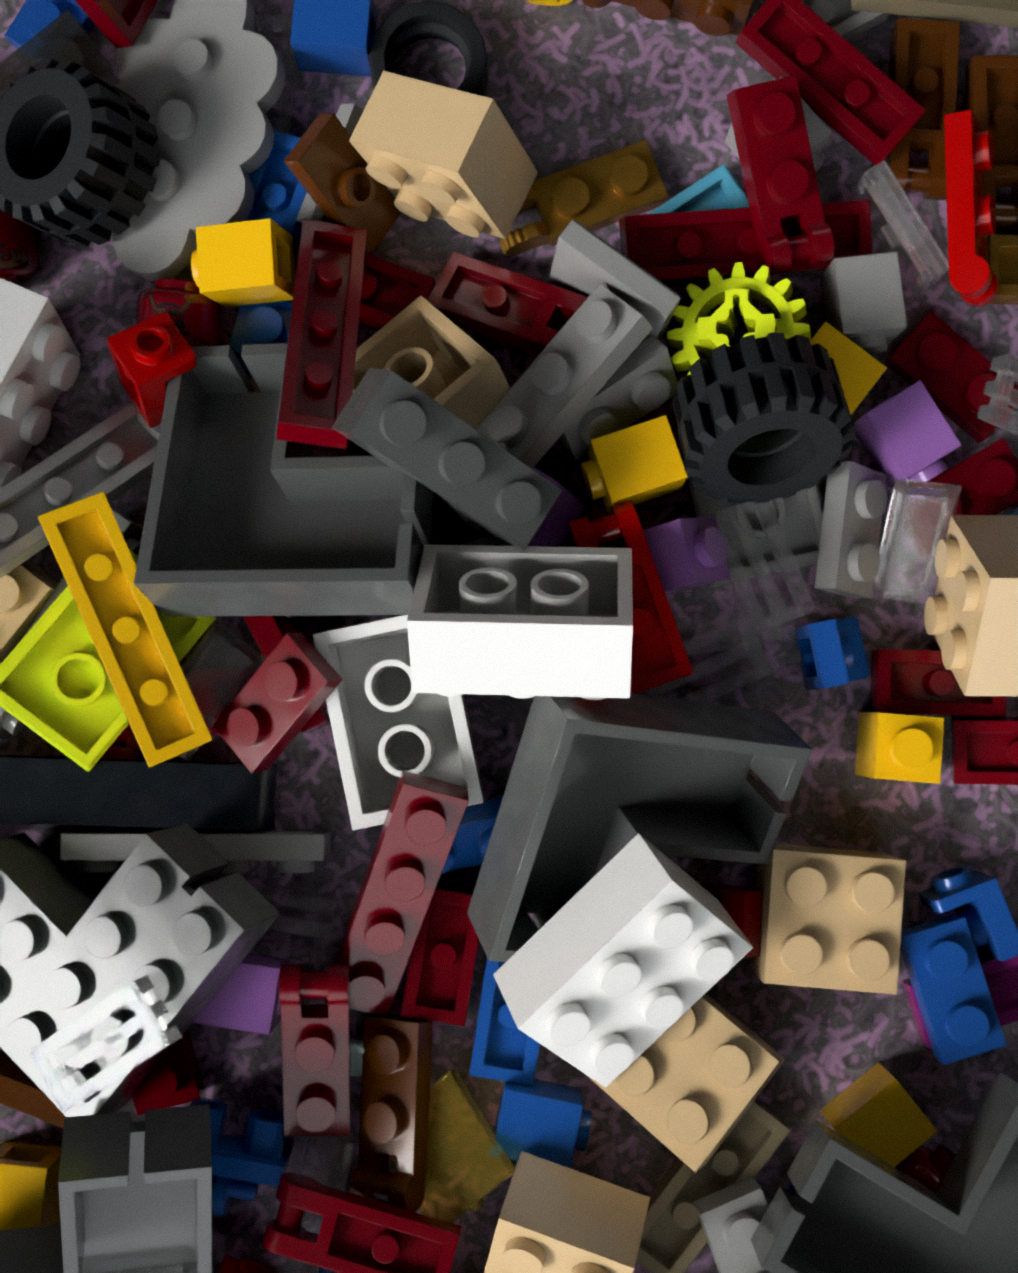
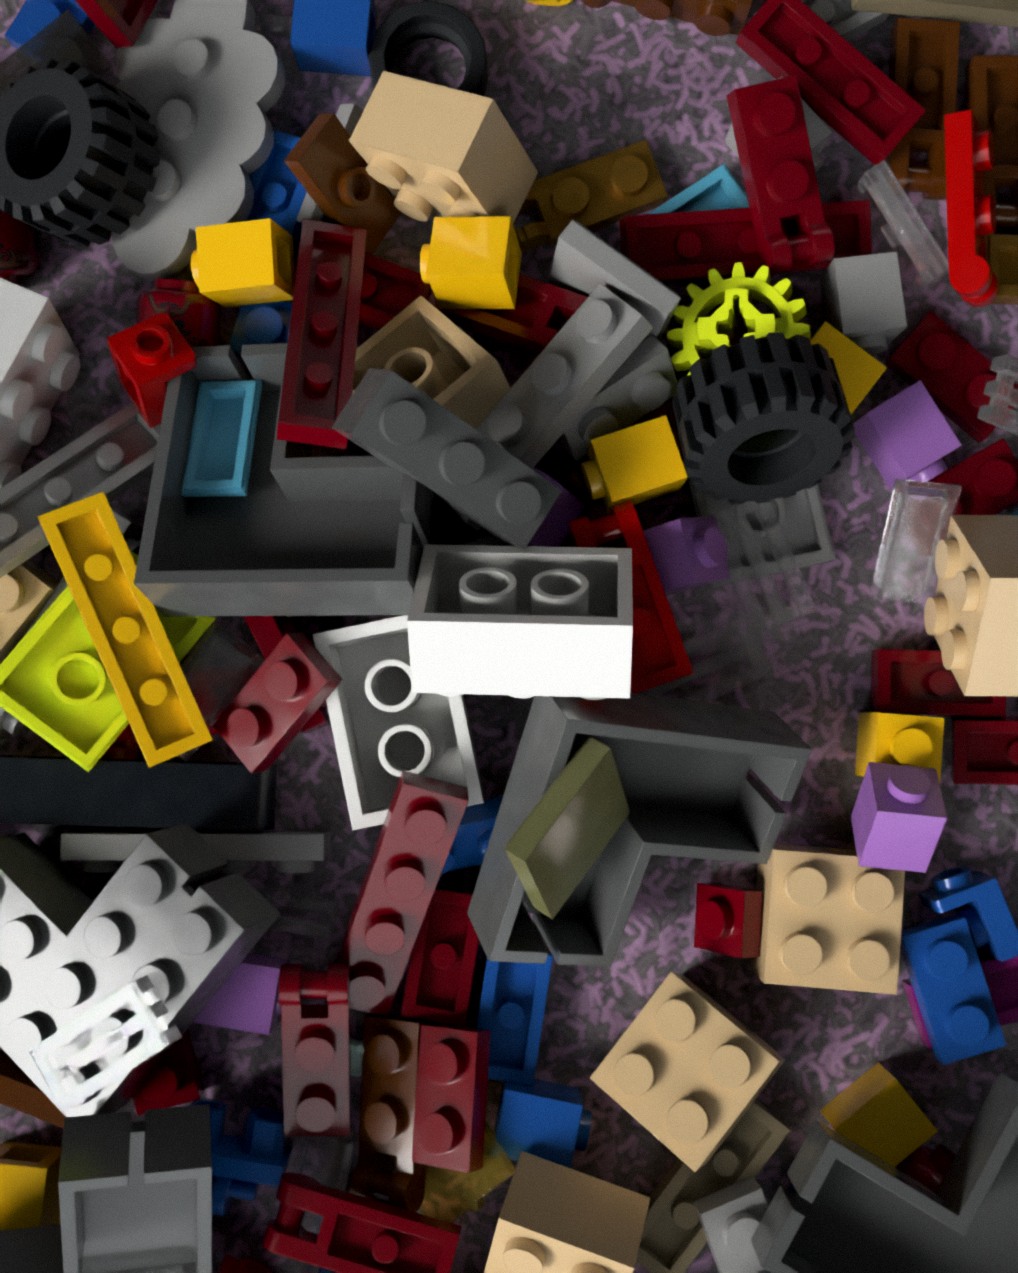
(222, 438): none -> medium azure tile
(451, 1097): none -> dark red plate
(472, 262): none -> yellow brick
(569, 827): none -> olive tile
(620, 962): white brick -> none
(831, 653): blue bracket -> none
(851, 531): light grey plate -> none
(898, 817): none -> medium lavender brick

